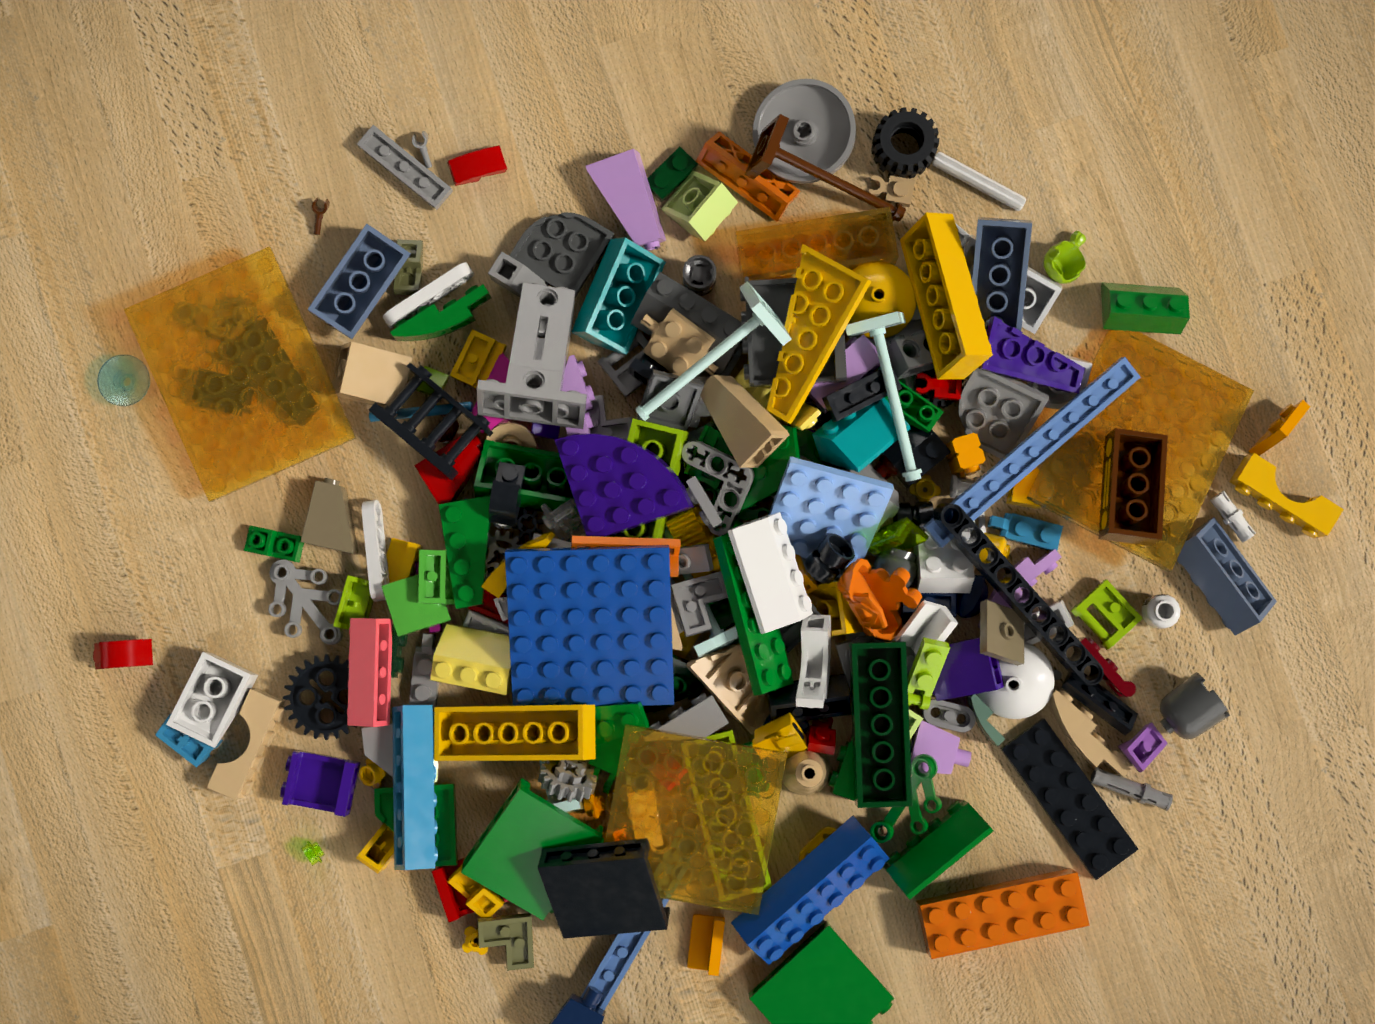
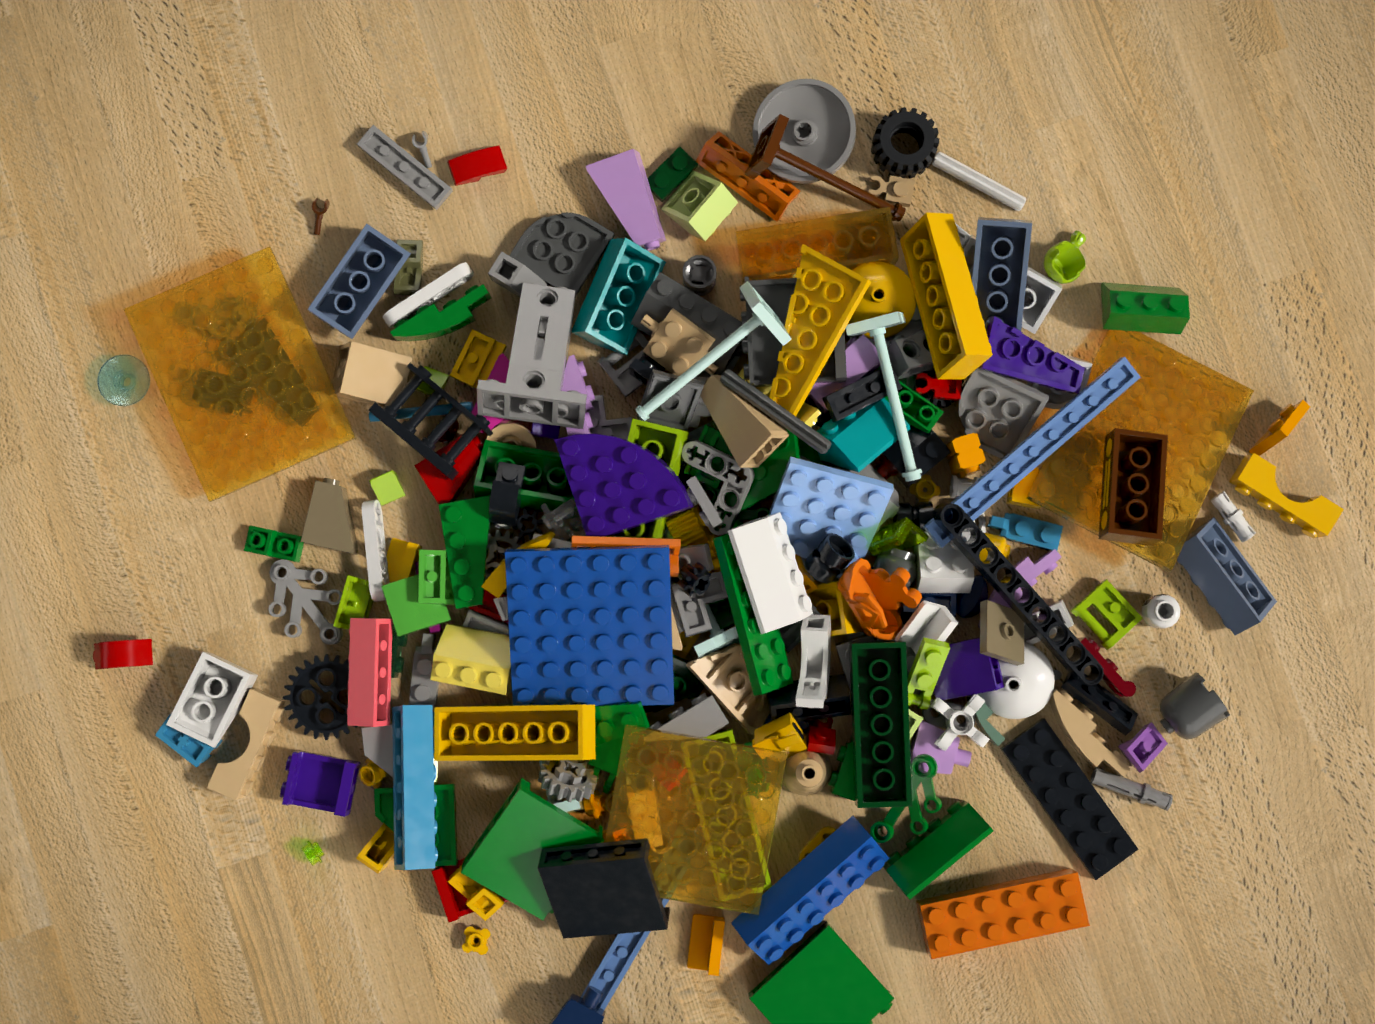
(387, 487): none -> lime slope
(514, 933): olive plate -> none
(694, 579): none -> black gear
(776, 411): none -> dark grey axle
(951, 732): none -> white pin

